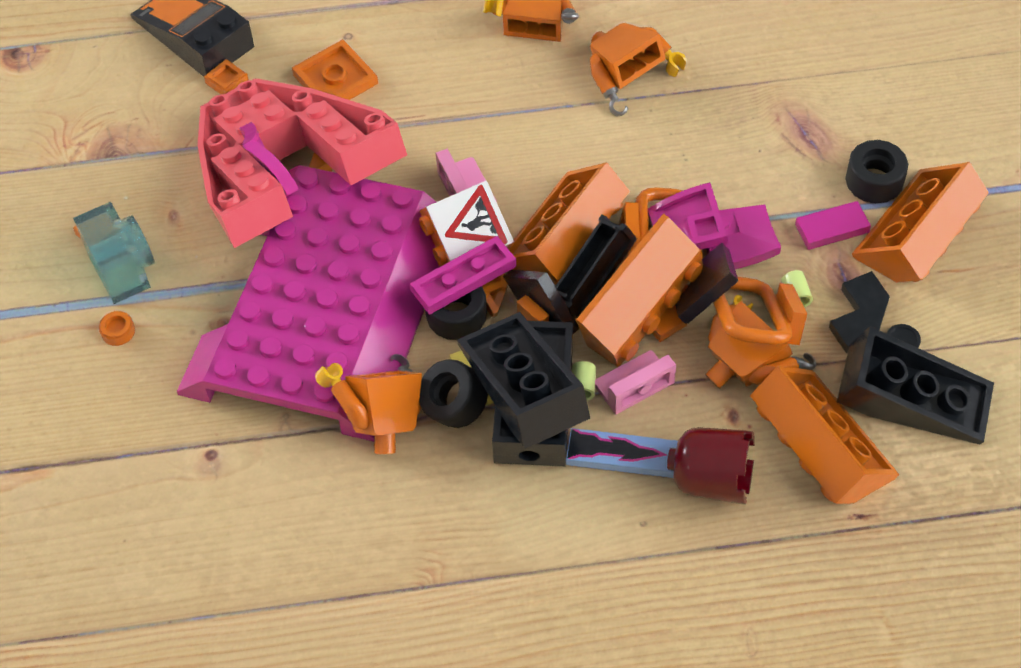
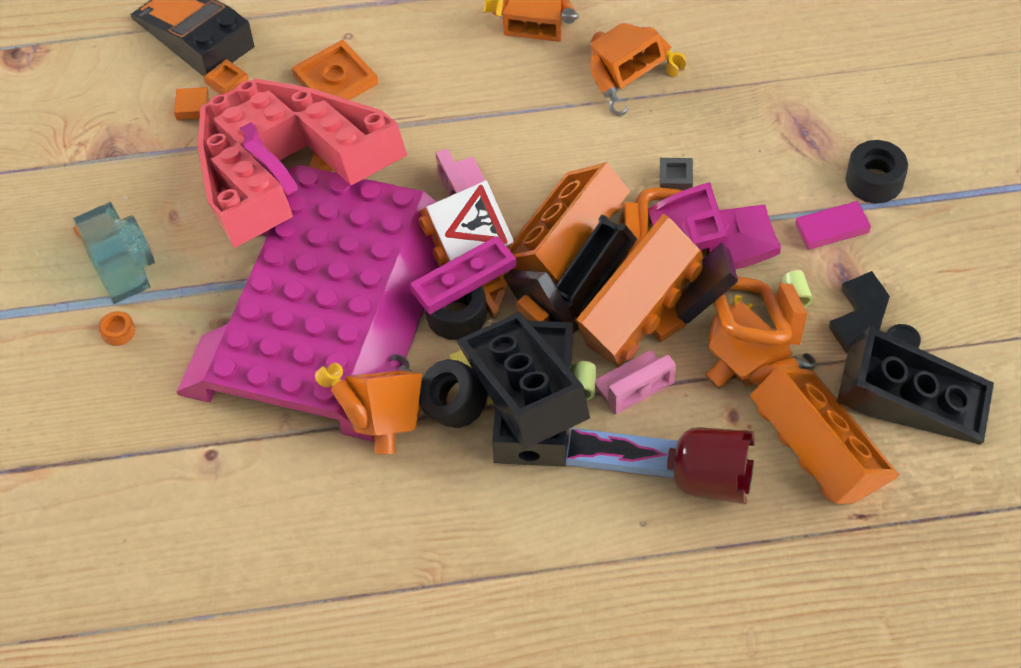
(189, 102): none -> orange tile
(676, 173): none -> dark grey plate
(922, 222): orange slope -> none

